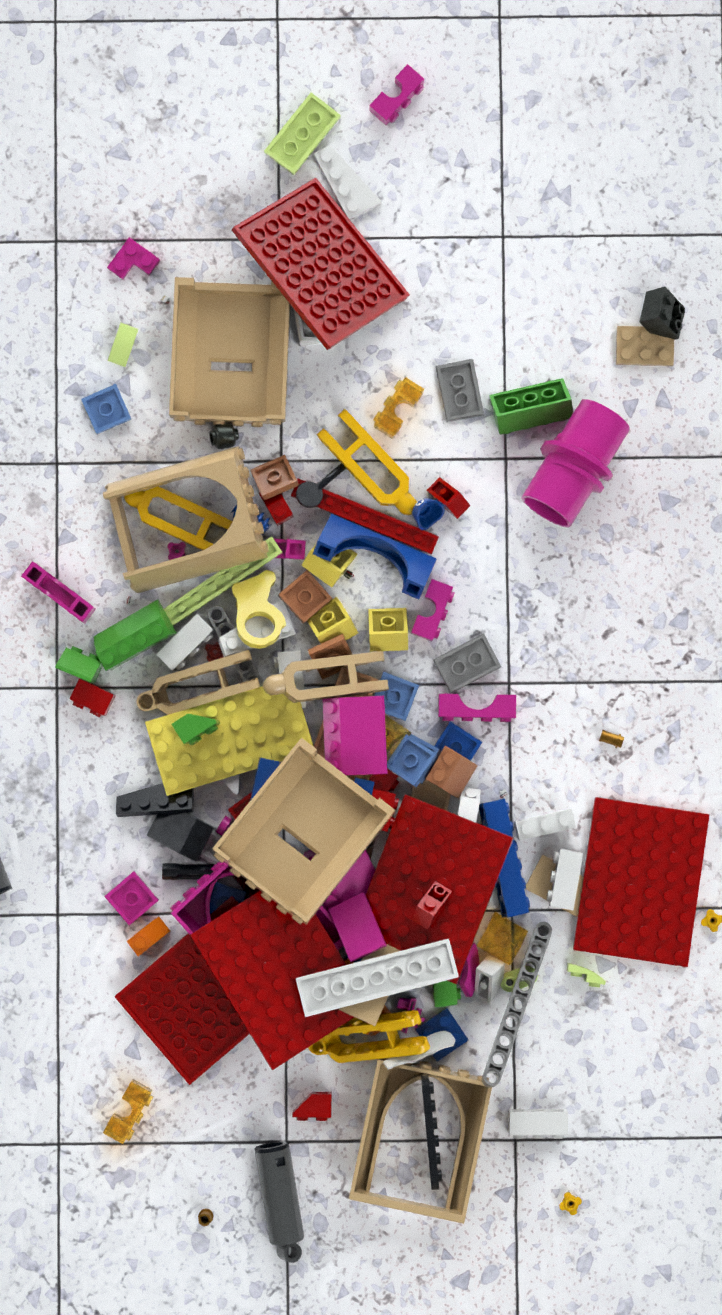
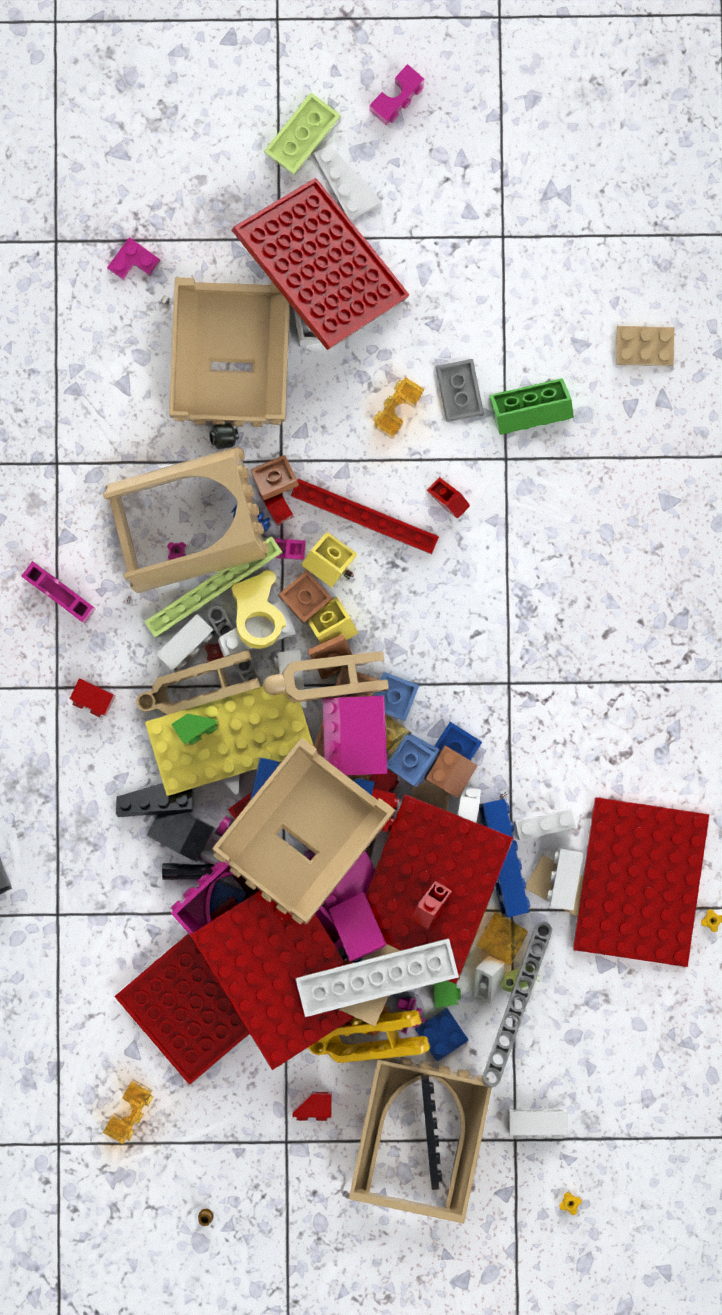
(80, 665): bright green slope -> none
(106, 409): medium blue plate -> none
(122, 344): yellowish green slope -> none
(131, 898): dark pink plate -> none
(133, 635): bright green slope -> none
(142, 500): yellow piece -> none
(148, 936): orange slope -> none
(280, 1198): dark grey piece -> none
(310, 494): black piece -> none
(344, 535): blue arch -> none
(388, 629): light yellow slope -> none
(400, 497): yellow piece -> none
(427, 512): blue helmet -> none
(428, 626): dark pink arch -> none
(436, 1041): white piece -> none
(452, 706): dark pink arch -> none
(467, 663): light grey tile -> none
(468, 976): dark pink tile -> none
(575, 463): dark pink piece -> none
(591, 977): yellowish green slope -> none
(611, 738): pearl gold pin -> none
(662, 313): pearl dark grey slope -> none

